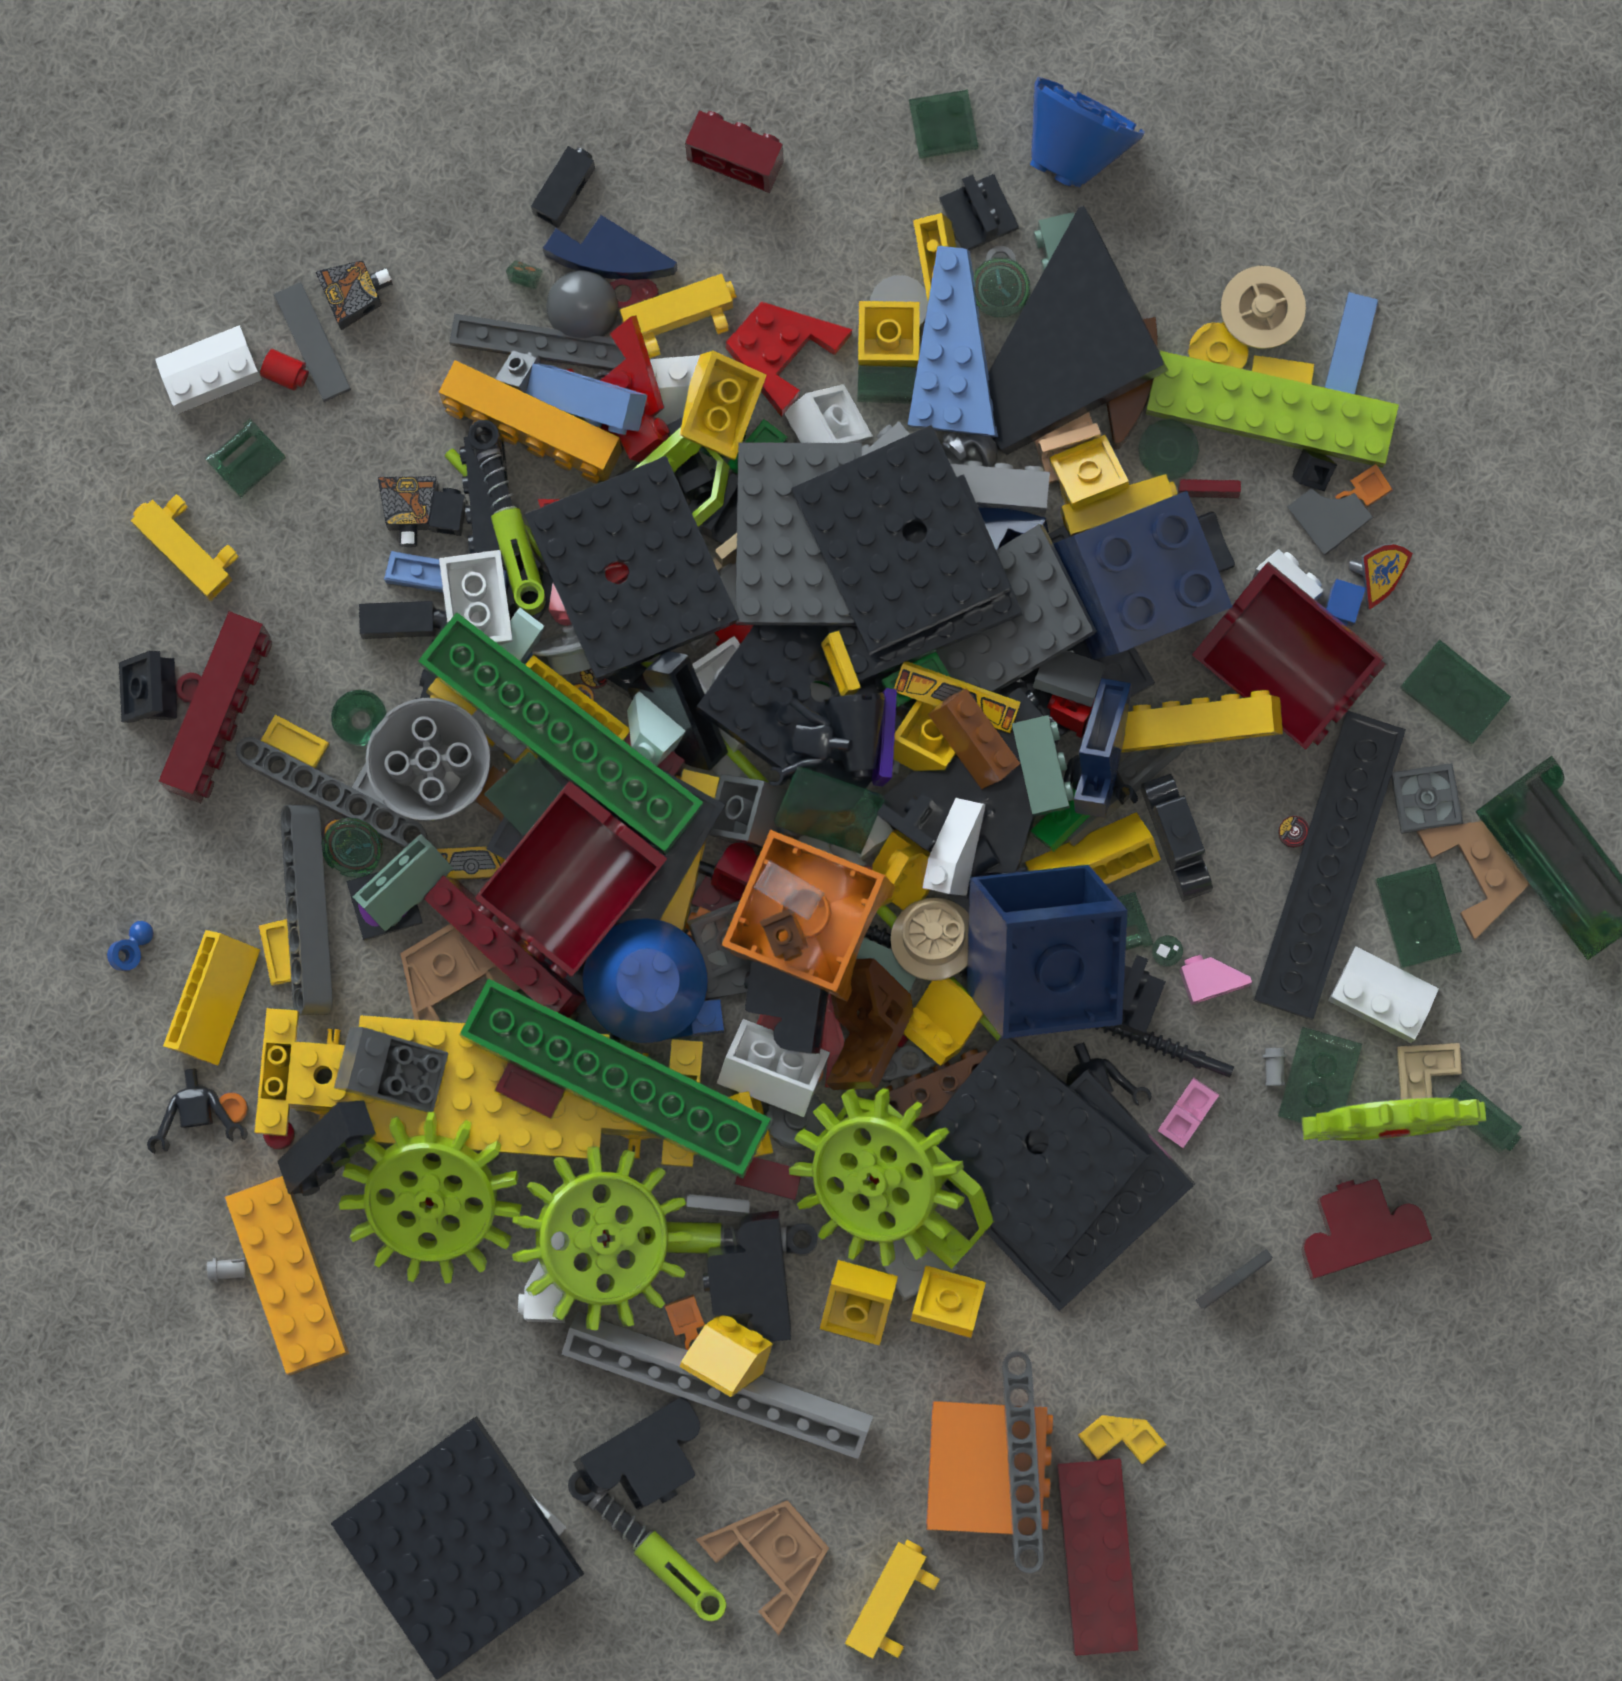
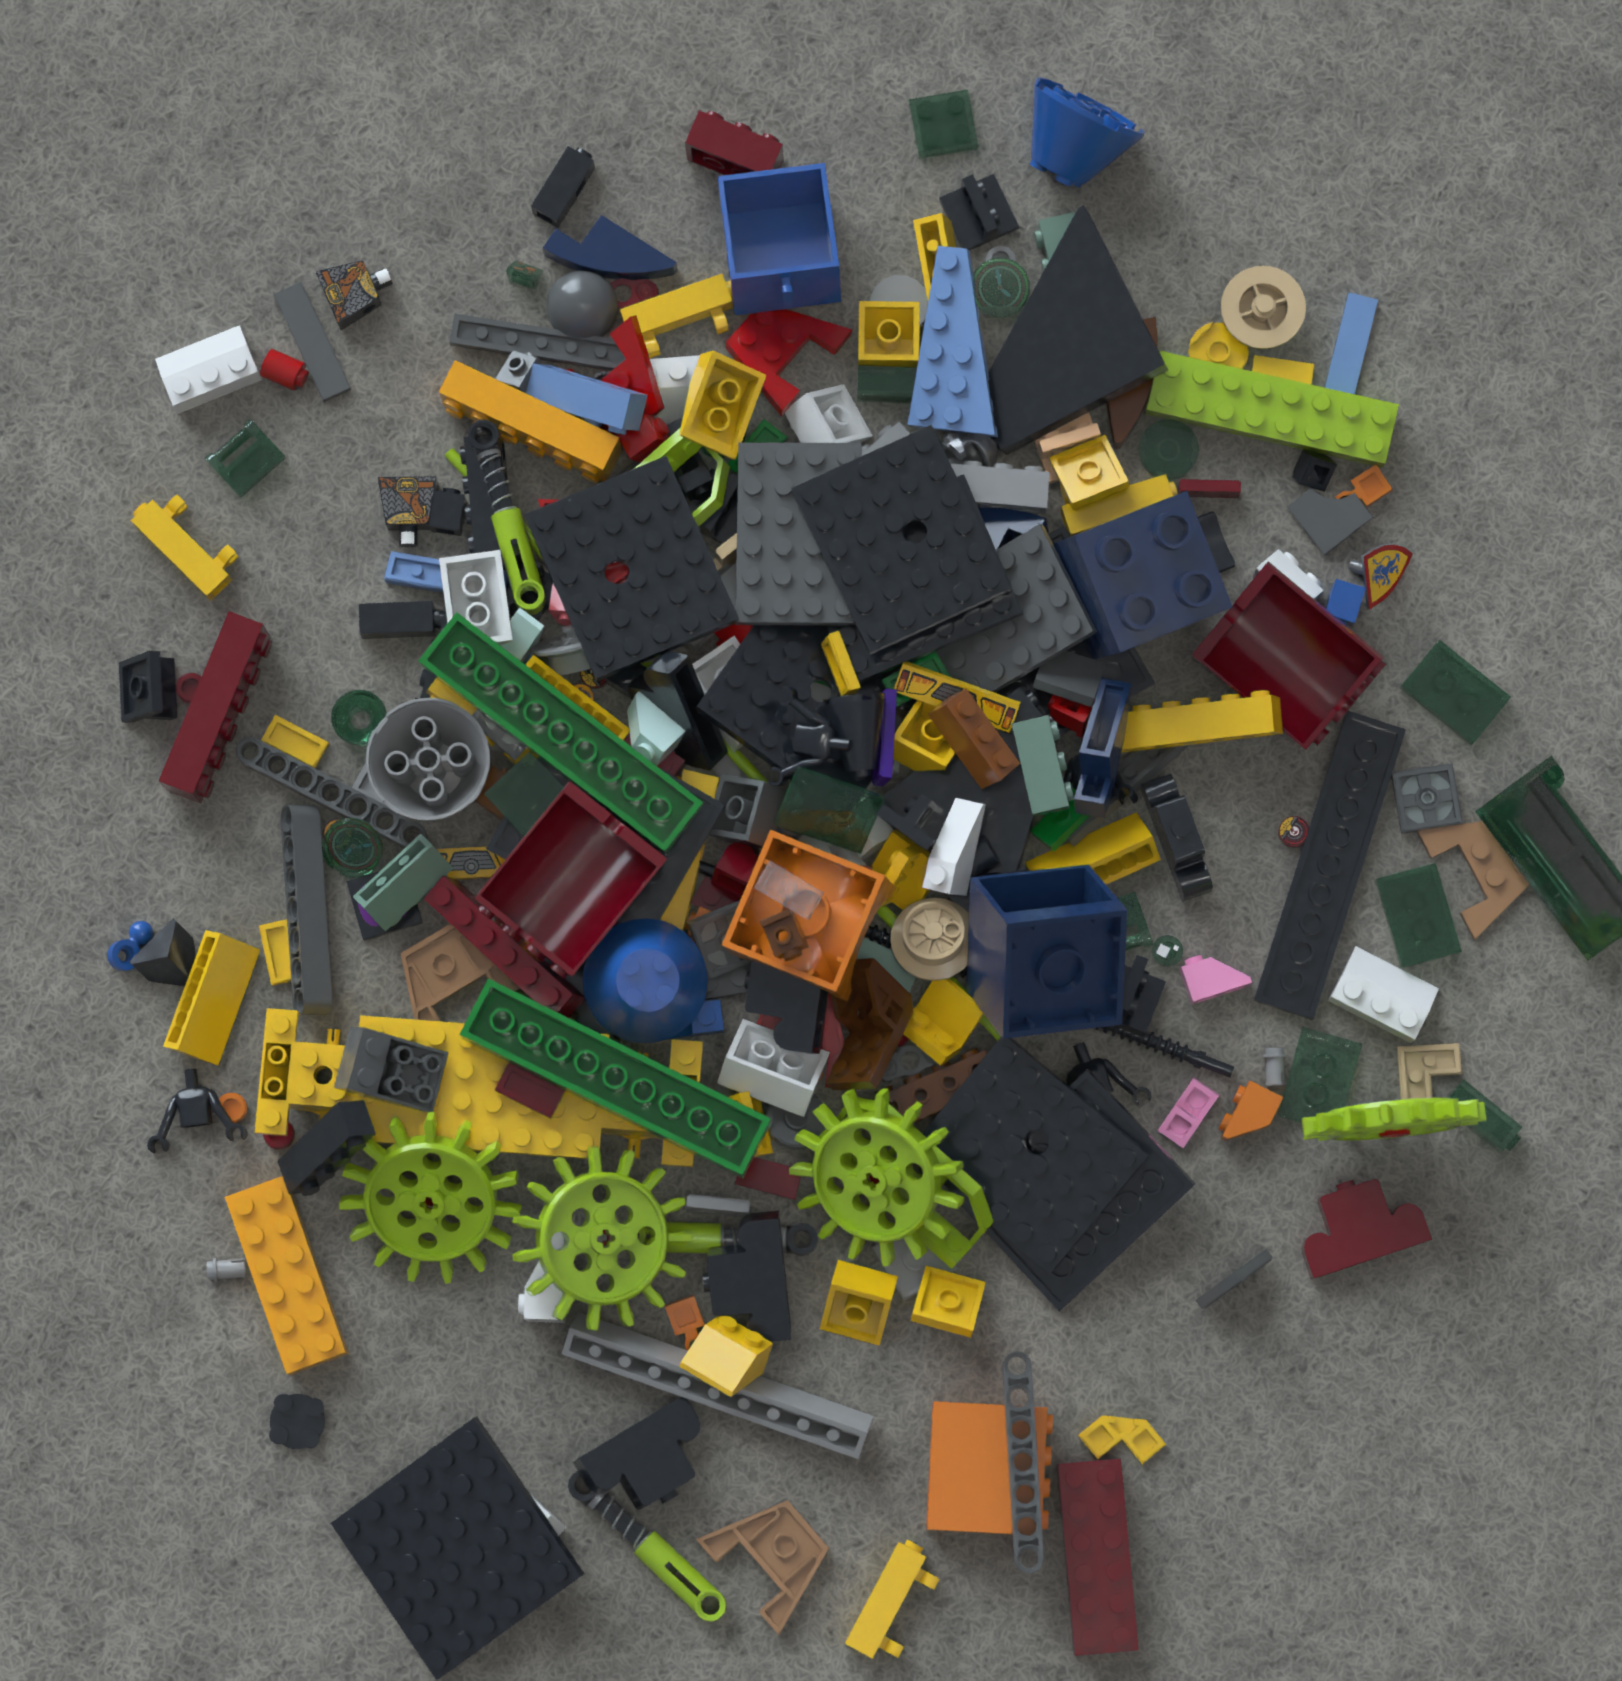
(167, 956): none -> black slope
(297, 1421): none -> black piece
(780, 239): none -> blue piece
(1253, 1111): none -> orange slope

